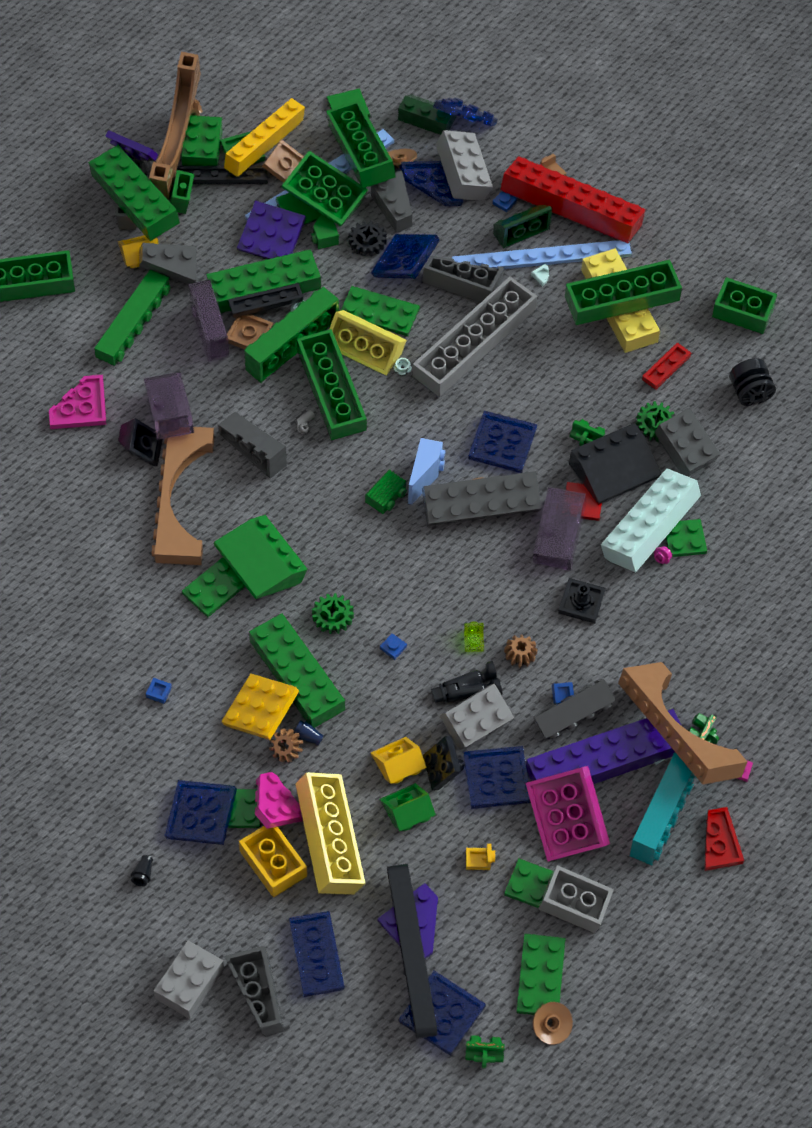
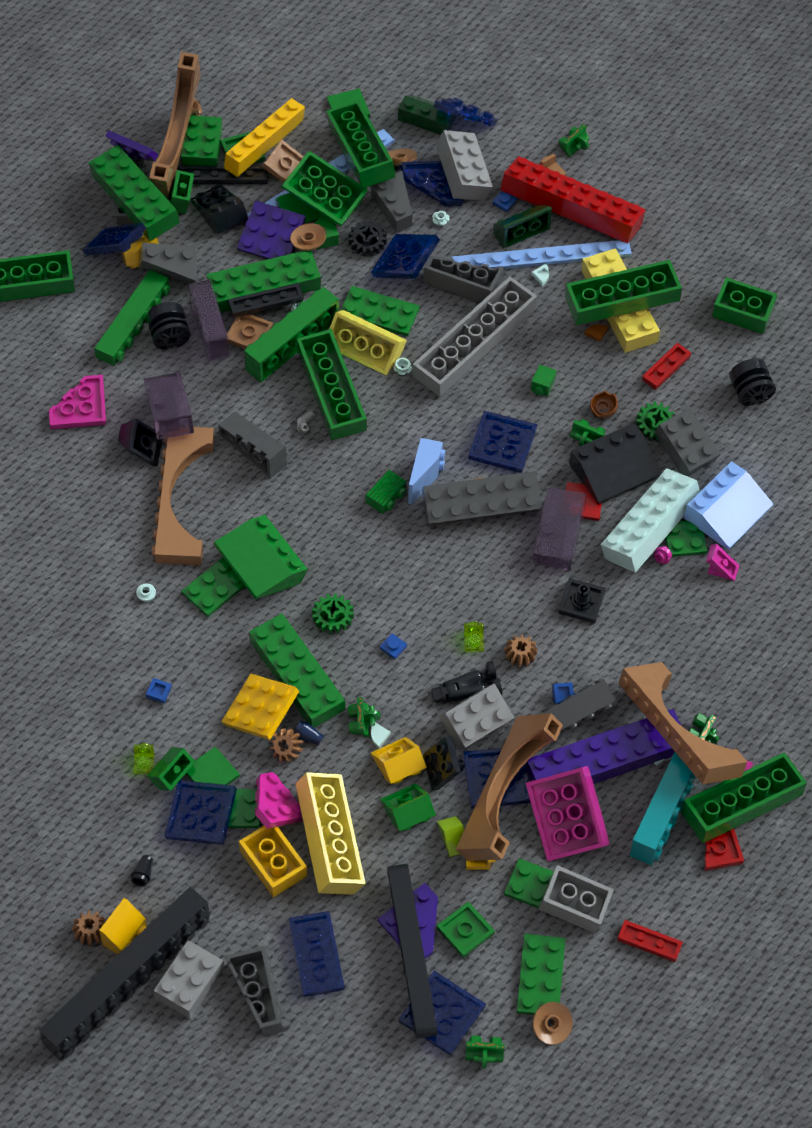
(86, 934): none -> medium nougat gear
(114, 239): none -> clear blue plate
(122, 927): none -> yellow slope
(125, 974): none -> black brick
(143, 758): none -> clear neon green bracket
(146, 596): none -> light aqua plate
(168, 325): none -> black wheel
(171, 768): none -> green brick
(213, 769): none -> green tile
(220, 208): none -> black slope
(308, 237): none -> medium nougat dish
(365, 715): none -> green hips
(379, 735): none -> light aqua tile
(440, 221): none -> light aqua plate
(451, 832): none -> lime slope
(465, 929): none -> green plate
(482, 834): none -> medium nougat arch
(543, 380): none -> green brick
(577, 140): none -> green hips
(596, 332): none -> dark orange tile
(604, 401): none -> dark orange hair
(650, 941): none -> red plate
(721, 563): none -> dark pink slope
(728, 506): none -> light blue slope
(743, 798): none -> green brick

